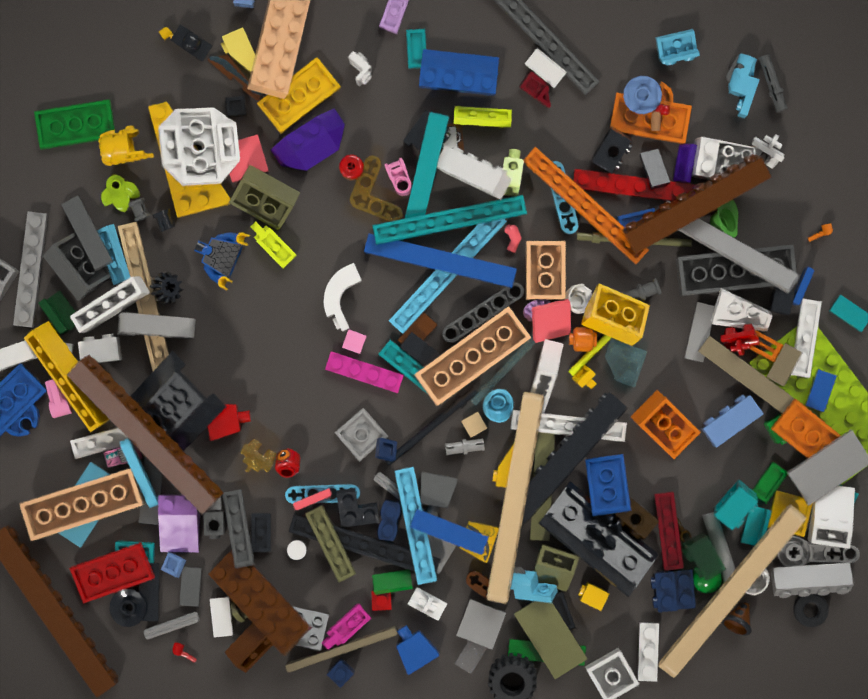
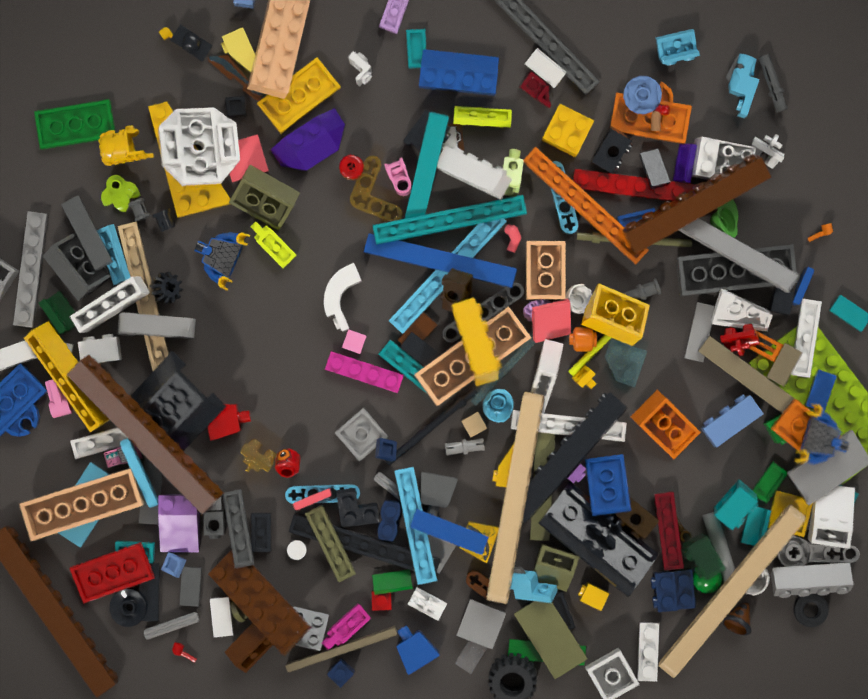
(456, 288): none -> dark brown brick
(476, 341): none -> yellow wedge
(567, 130): none -> yellow brick
(577, 474): none -> medium lavender plate
(820, 438): none -> torso

